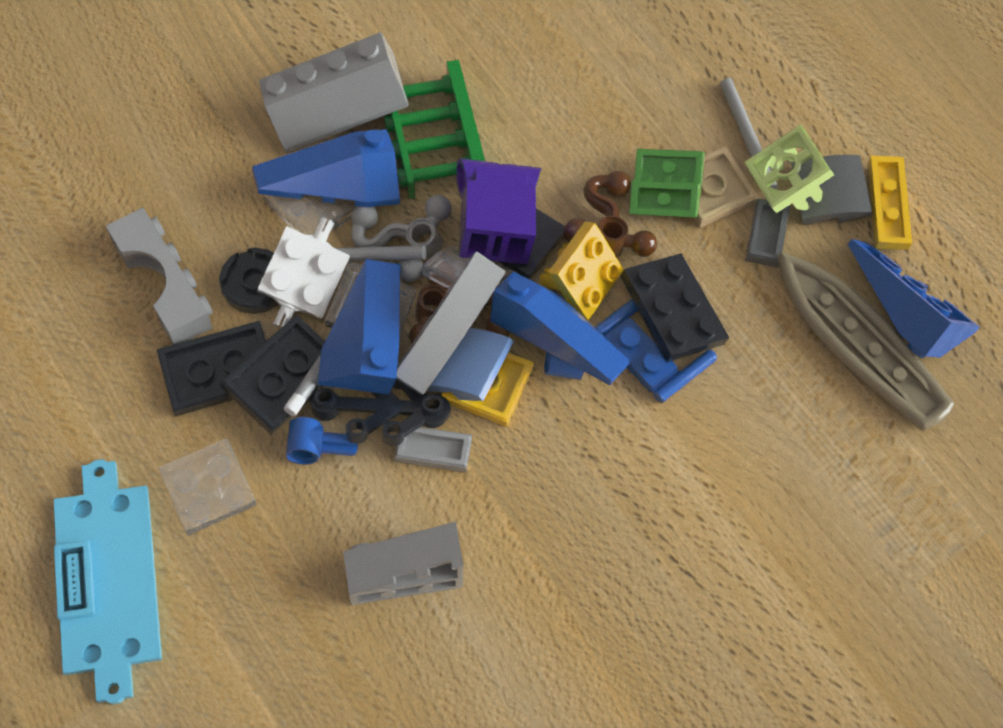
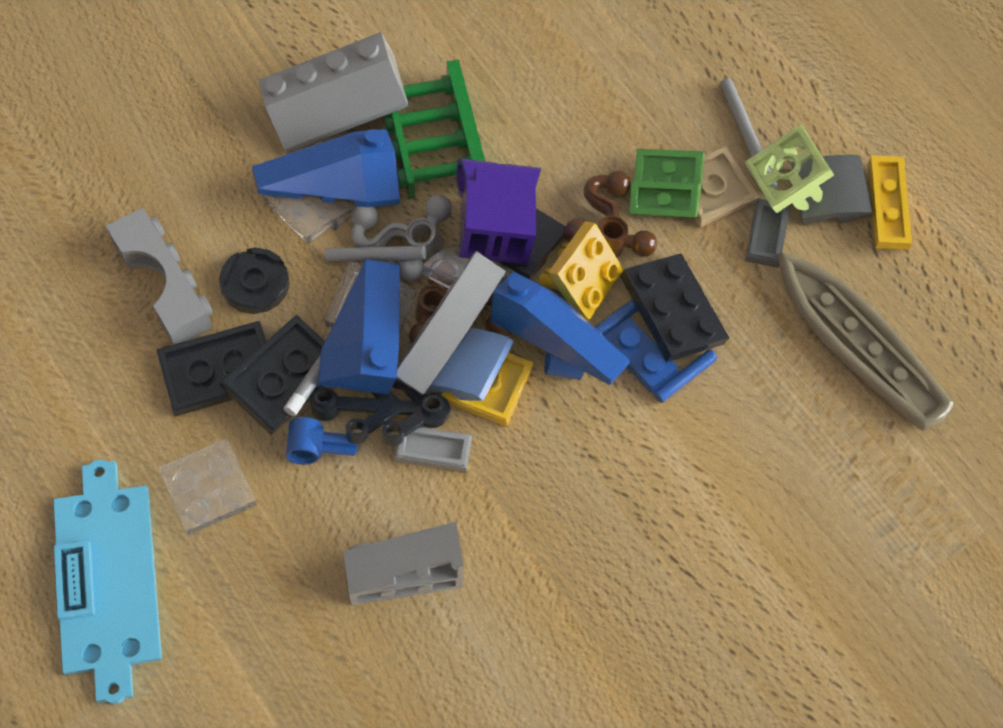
(303, 273): white plate -> none
(921, 319): blue wedge -> none

